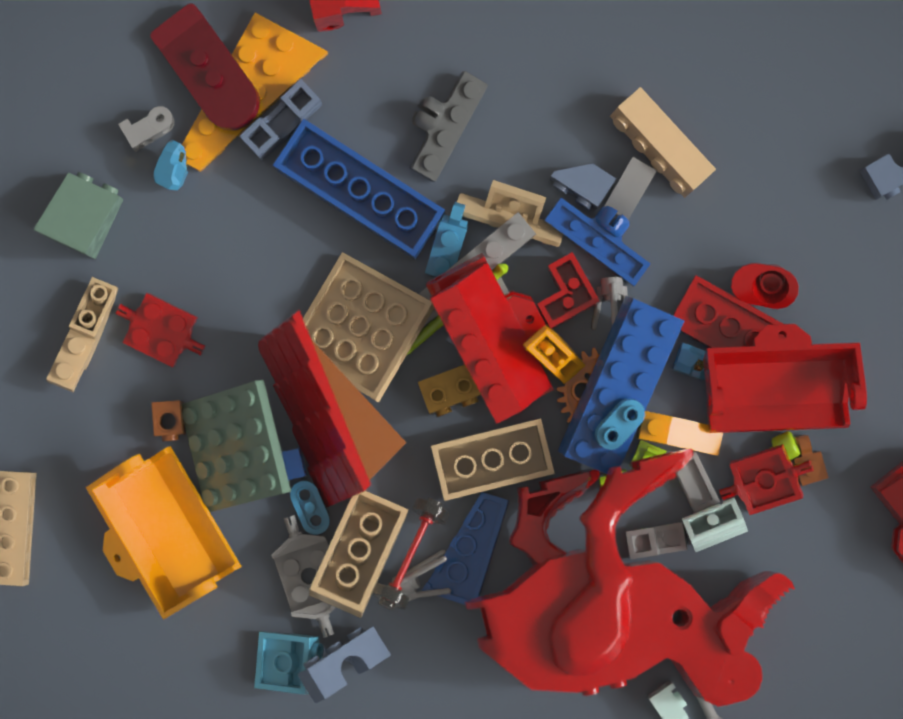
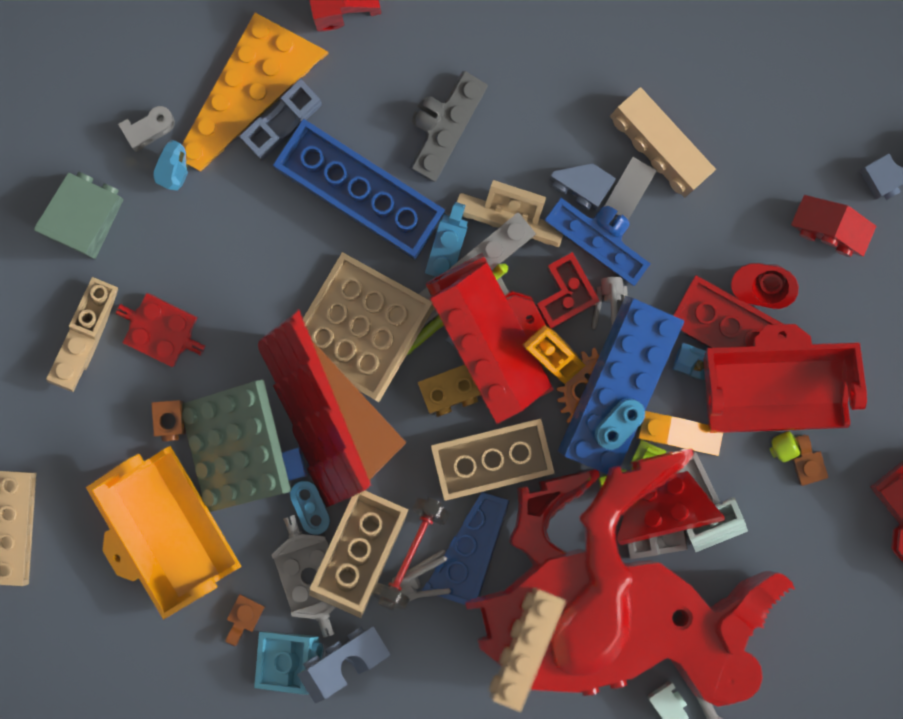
(207, 69): dark red piece -> none
(244, 616): none -> dark orange plate
(526, 649): none -> tan brick
(667, 510): none -> red wing
(766, 479): red plate -> none
(833, 224): none -> red brick

